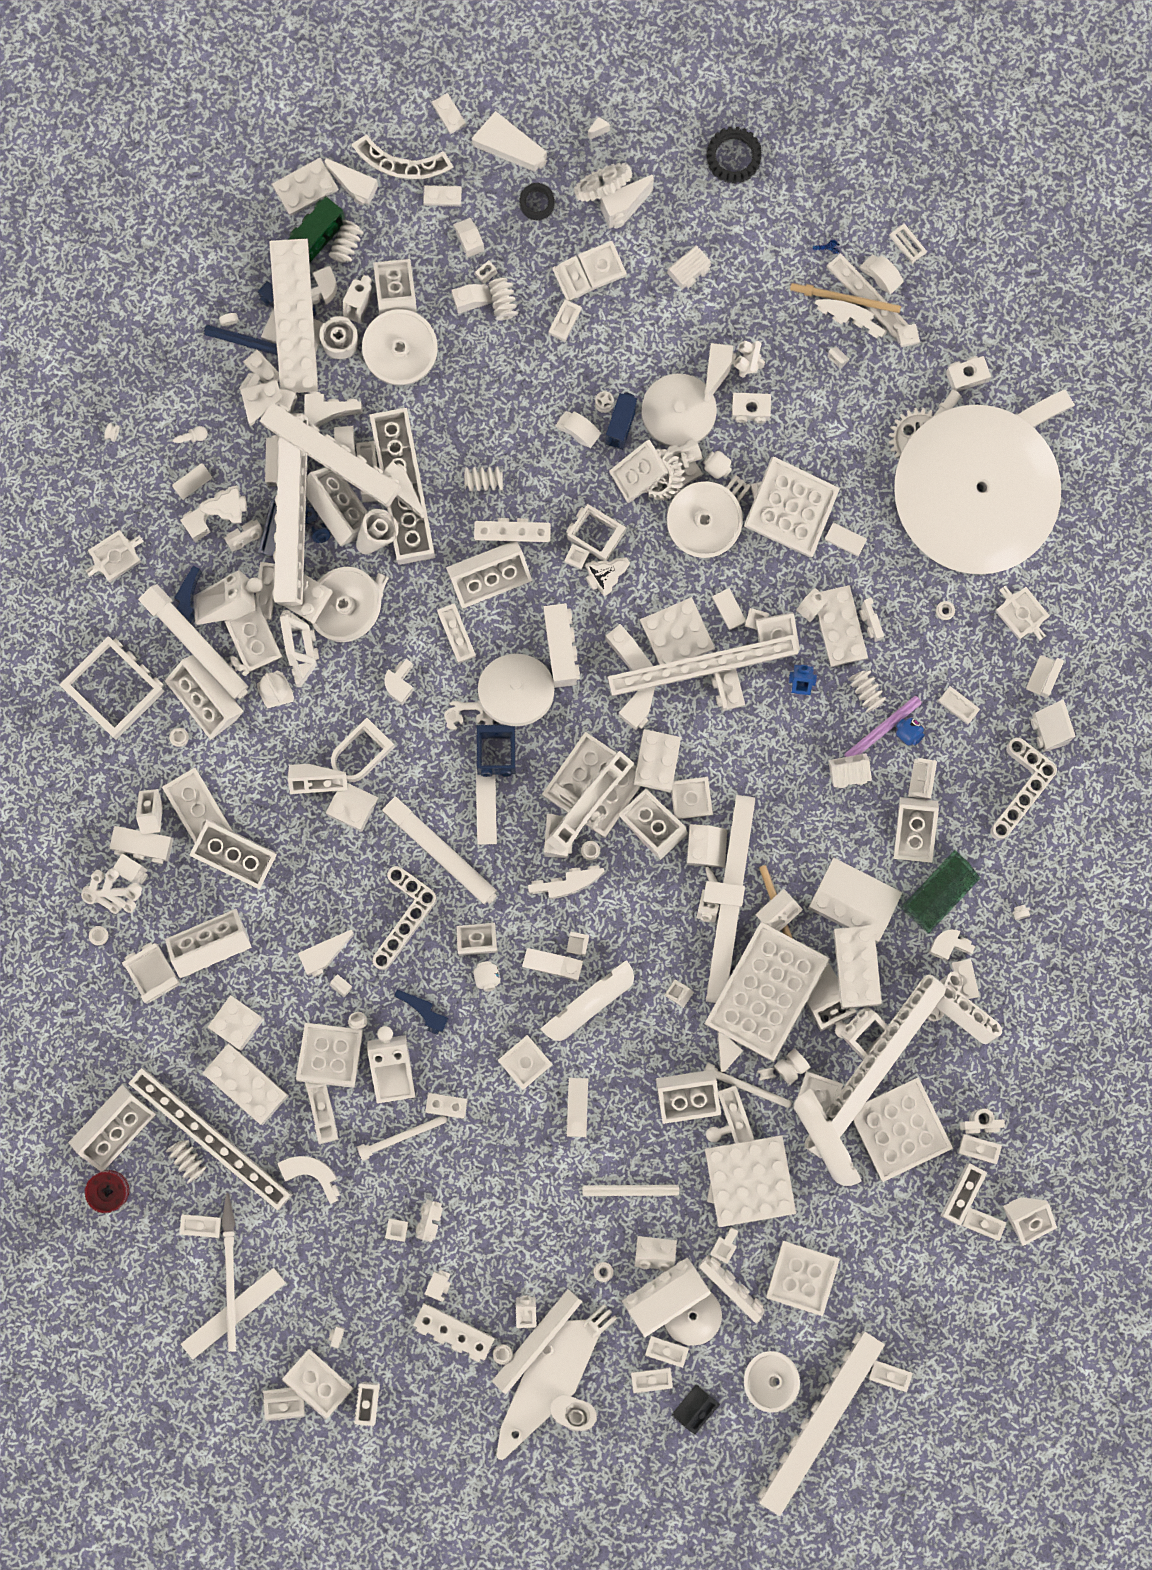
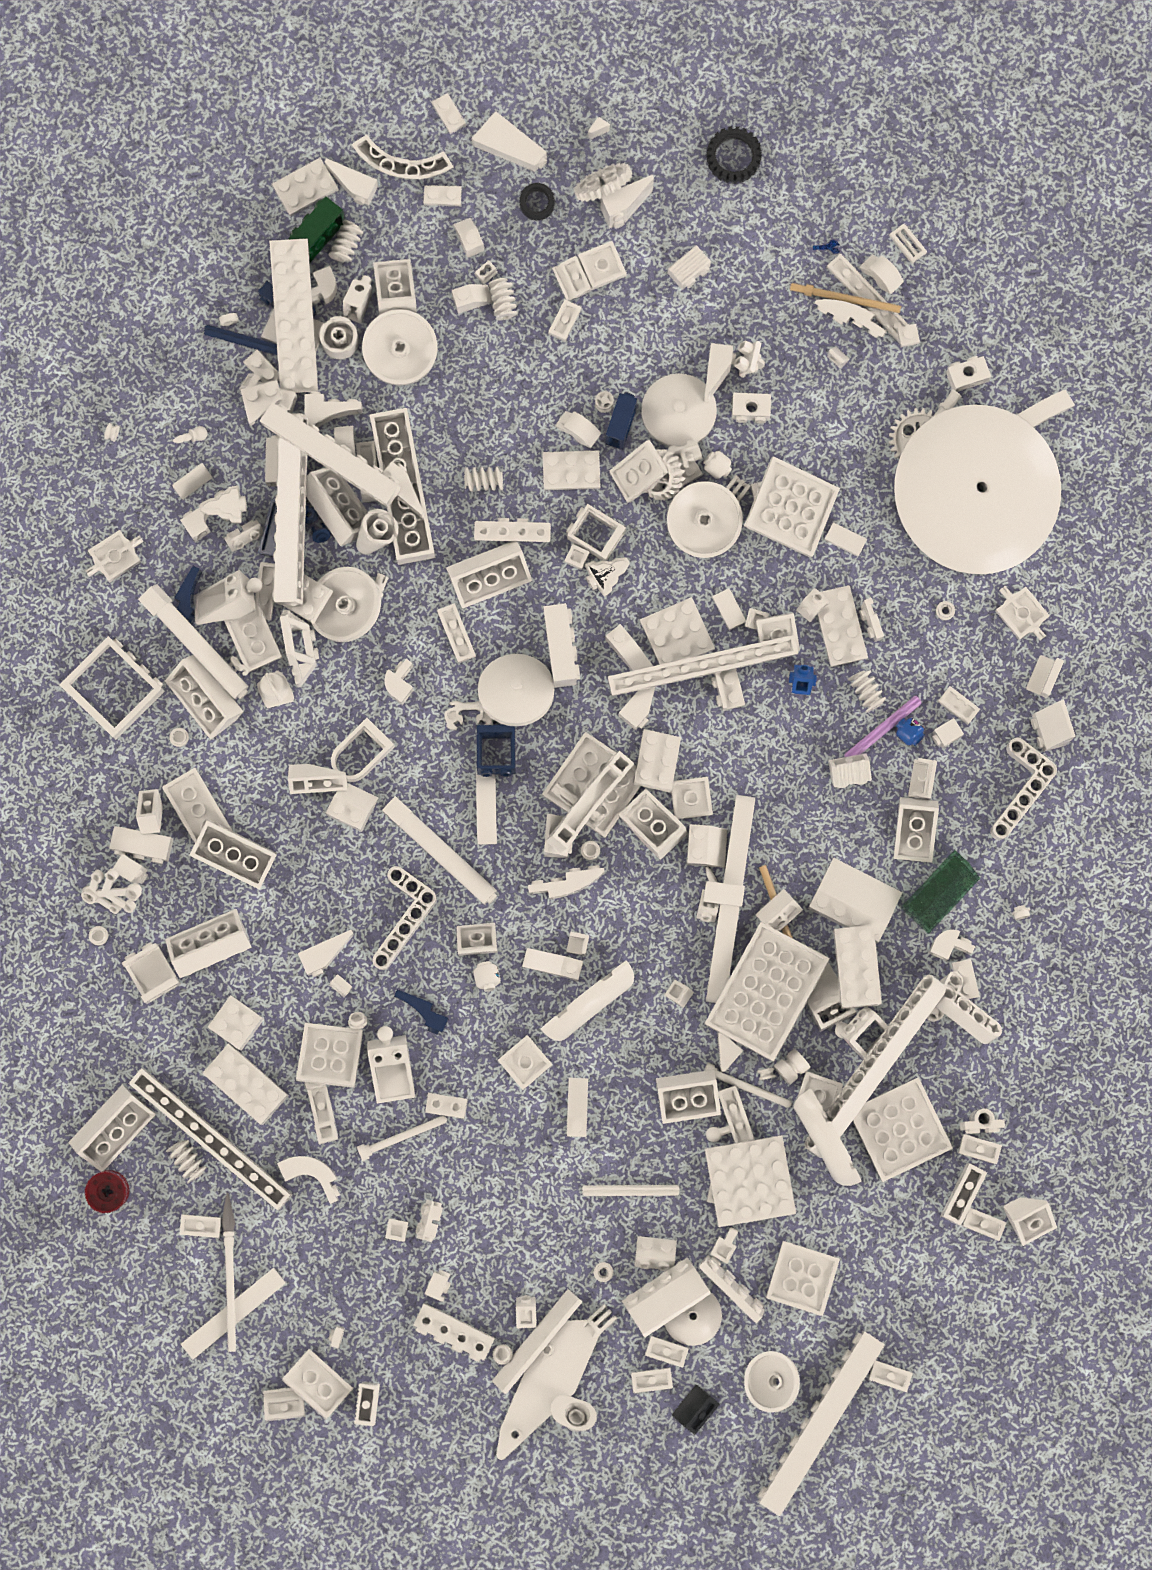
(571, 470): none -> white plate
(947, 733): none -> white brick

